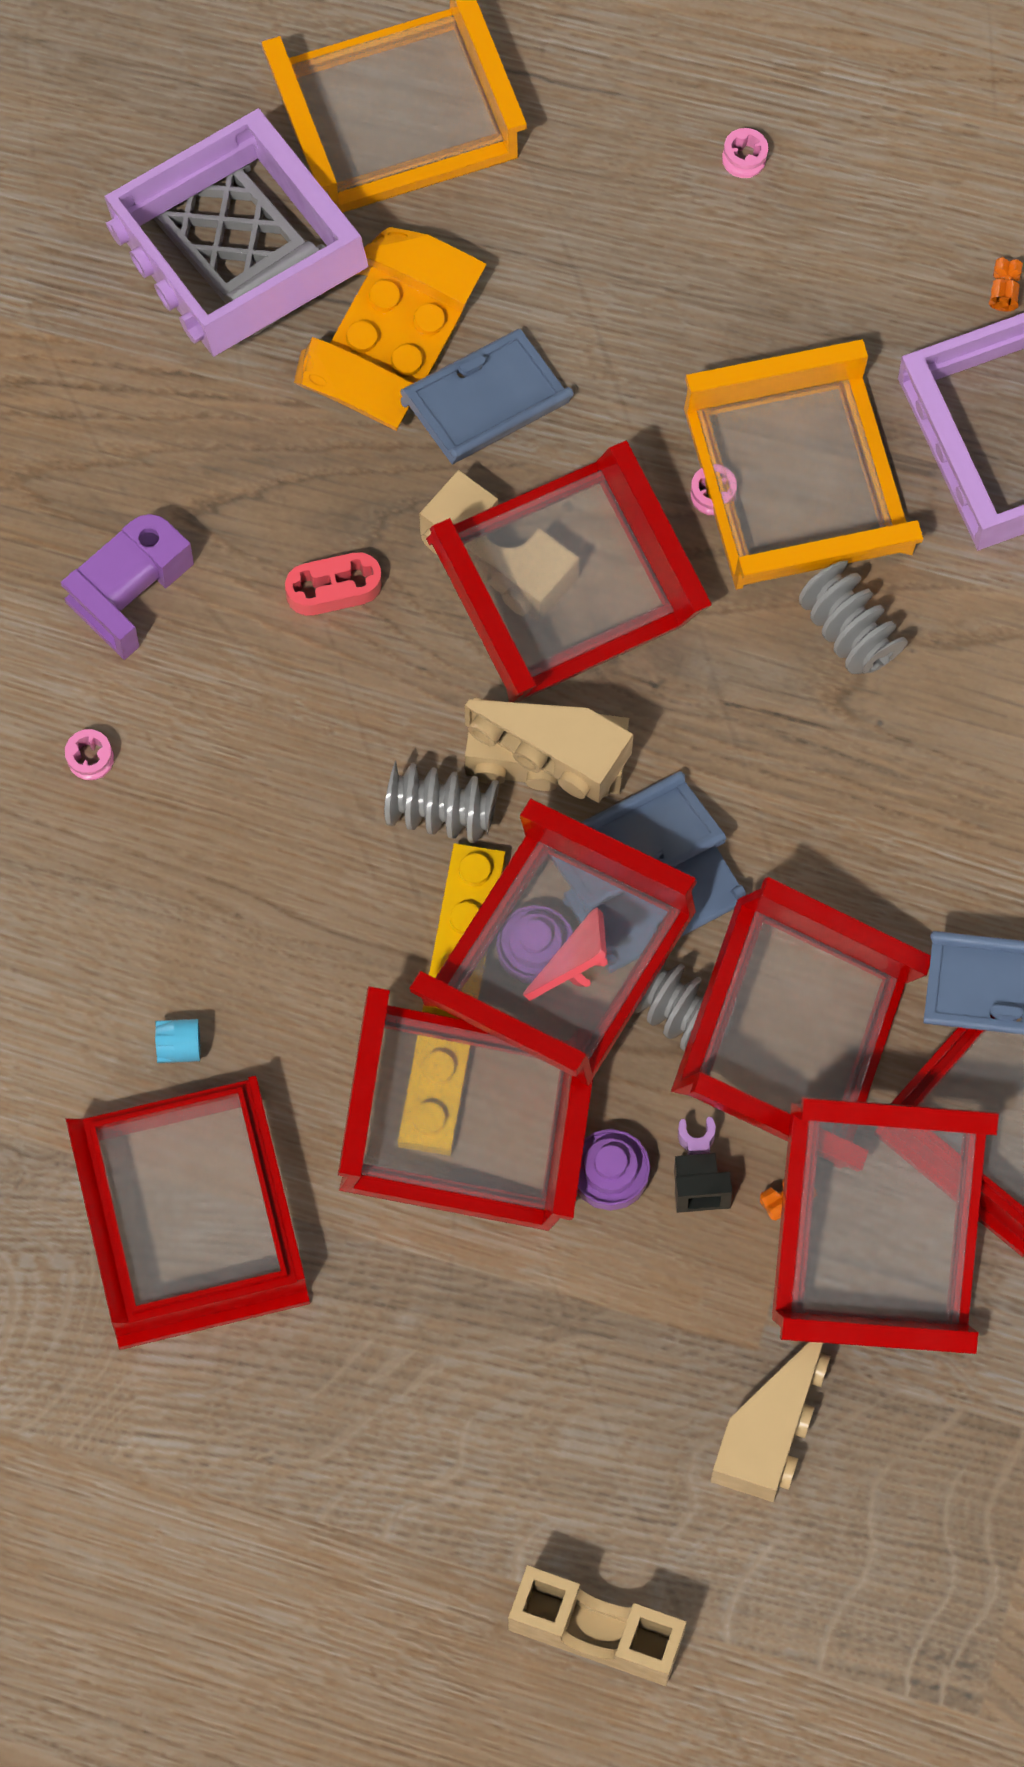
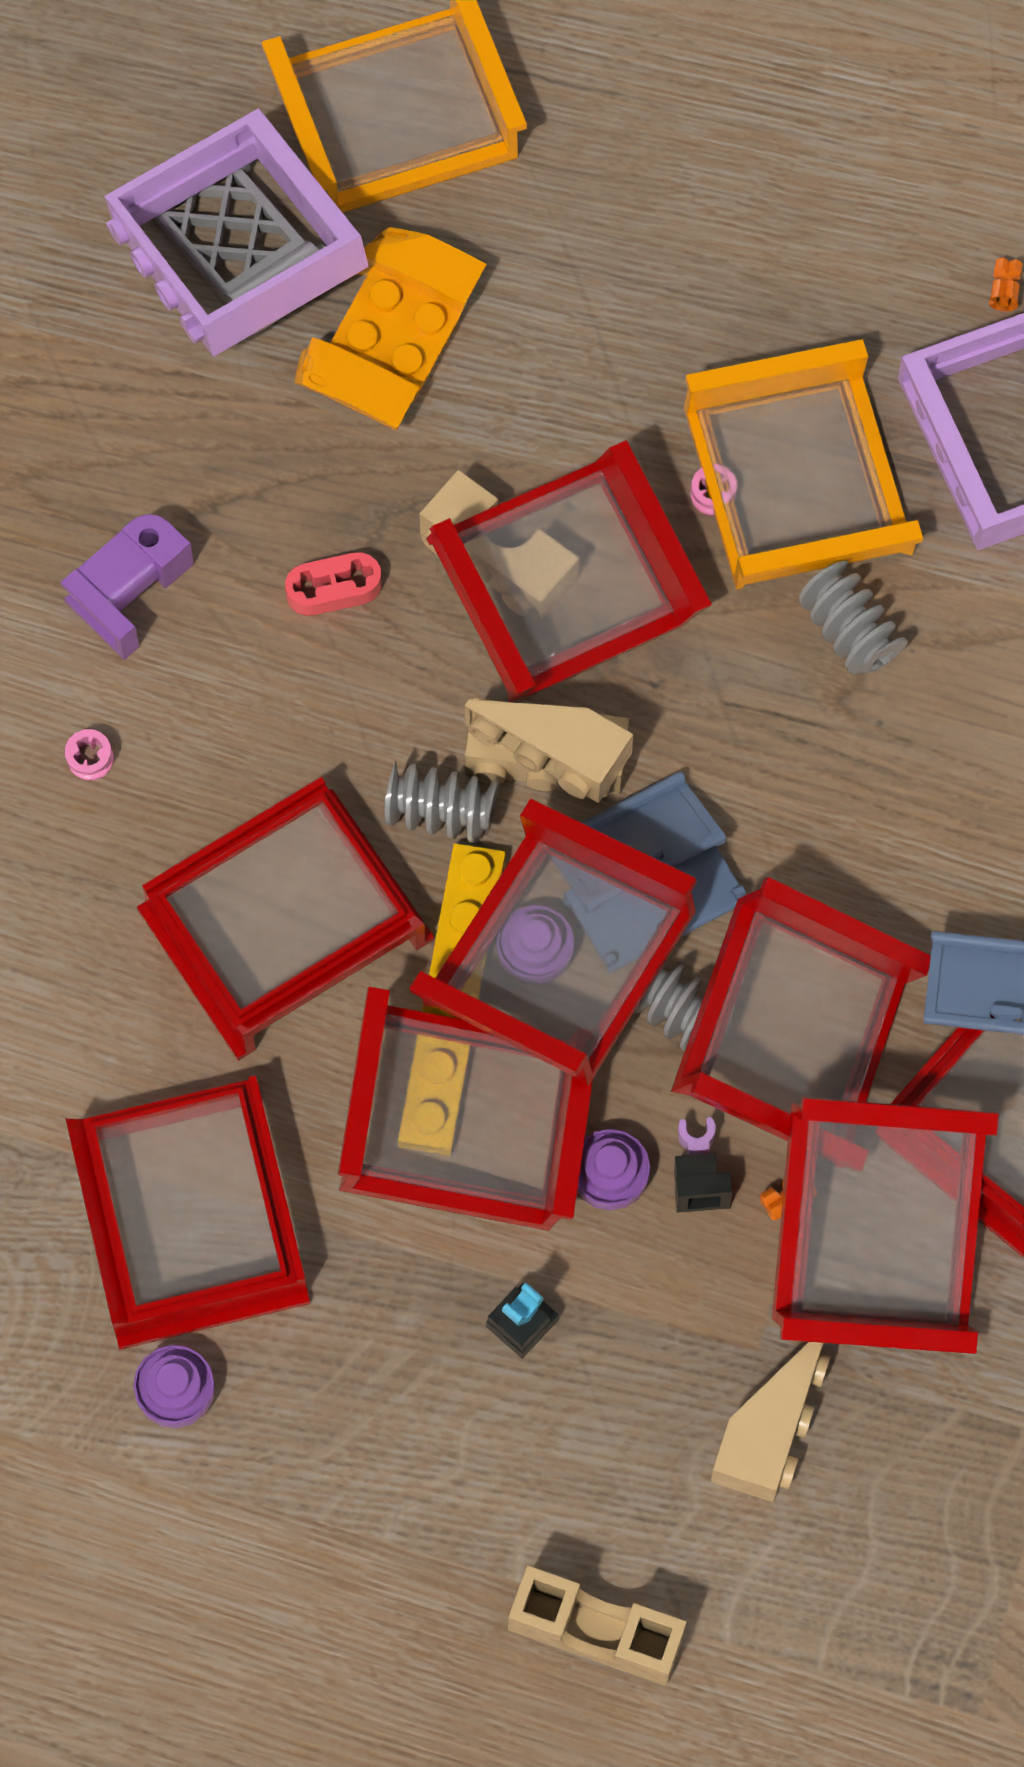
(174, 1386): none -> medium lavender plate
(177, 1041): medium azure hose -> none
(278, 913): none -> piece
(500, 393): sand blue door -> none
(522, 1319): none -> pearl dark grey piece
(580, 952): coral piece -> none
(752, 164): bright pink bush -> none

